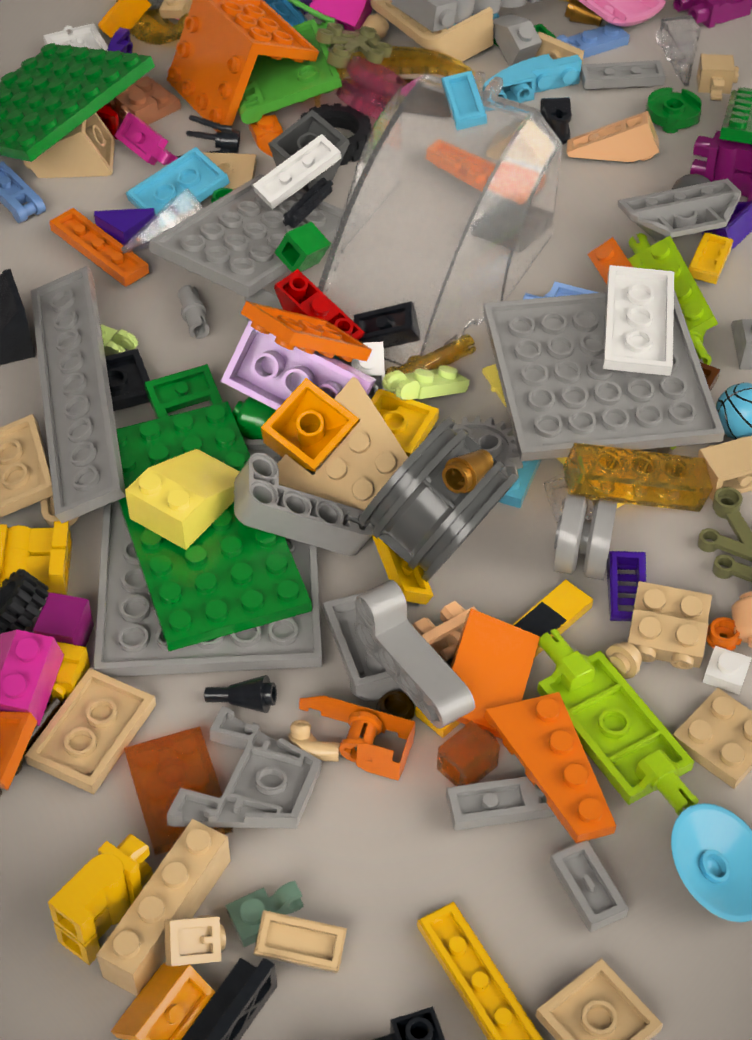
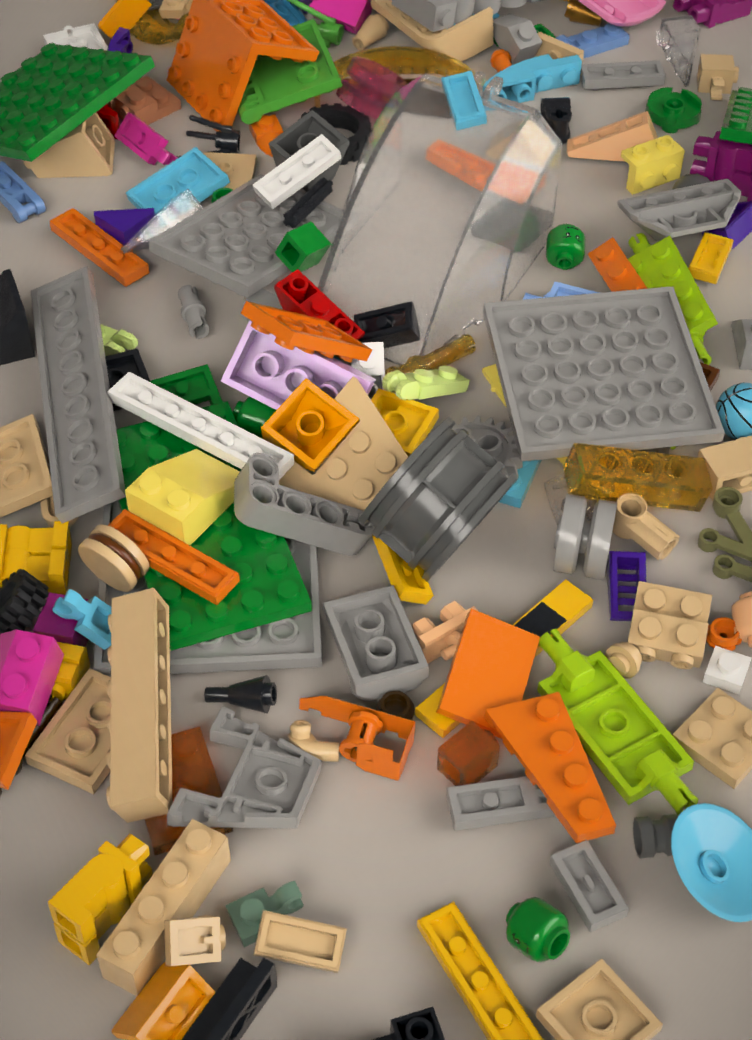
(90, 614): none -> medium azure plate
(113, 558): none -> tan head
(139, 707): none -> tan brick
(177, 559): none -> orange tile
(194, 423): none -> white plate
(361, 39): olive plant -> none
(409, 657): light grey beam -> none
(466, 471): pearl gold cone -> none
(500, 60): none -> orange pin
(537, 929): none -> green head
(565, 246): none -> green head
(636, 523): none -> tan piece
(639, 320): white plate -> none
(653, 163): none -> light yellow bracket
(653, 835): none -> dark grey wheel

